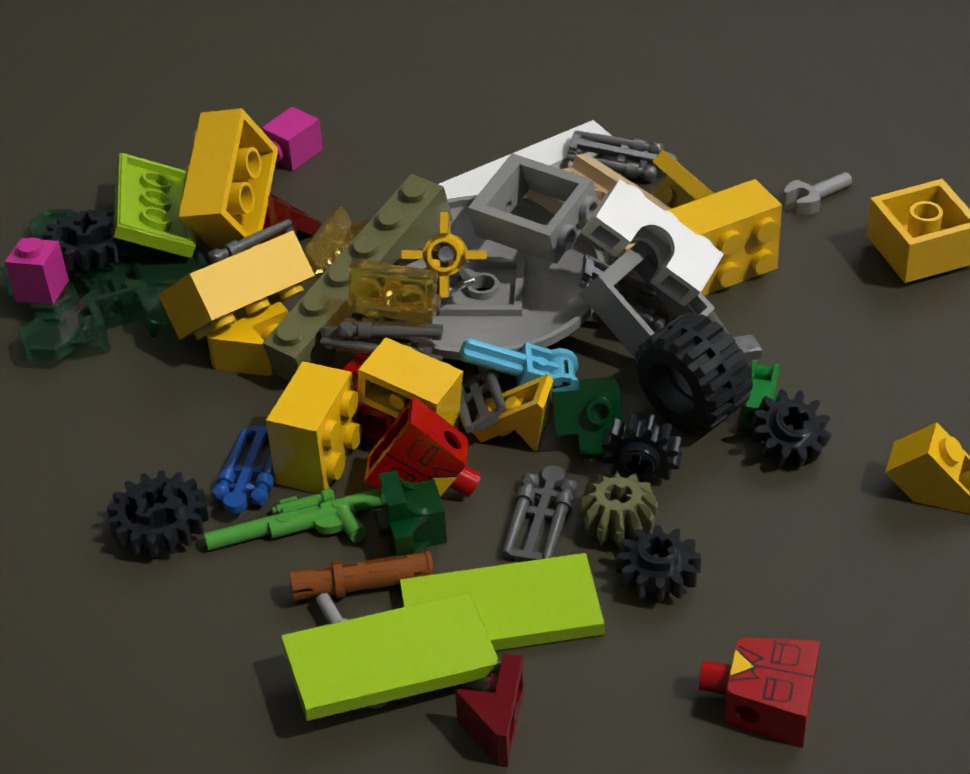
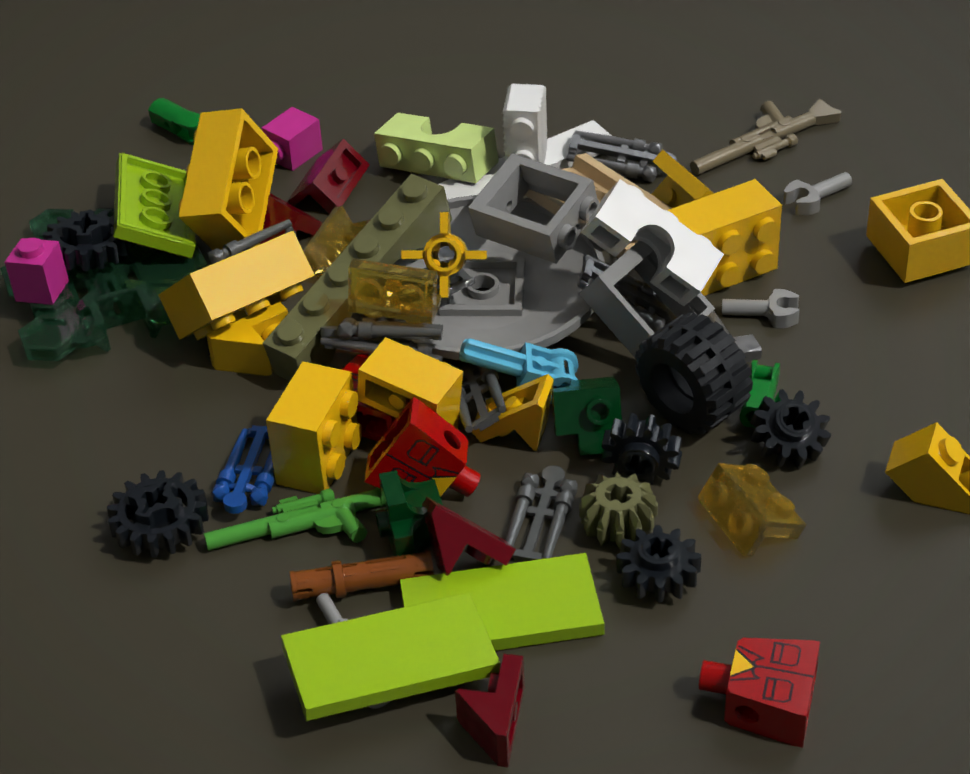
(174, 119): none -> green bar
(332, 177): none -> dark red panel
(451, 534): none -> dark red slope
(460, 154): none -> yellowish green arch
(525, 122): none -> white brick
(749, 507): none -> clear yellow bracket
(768, 135): none -> dark tan piece
(779, 308): none -> light grey bar

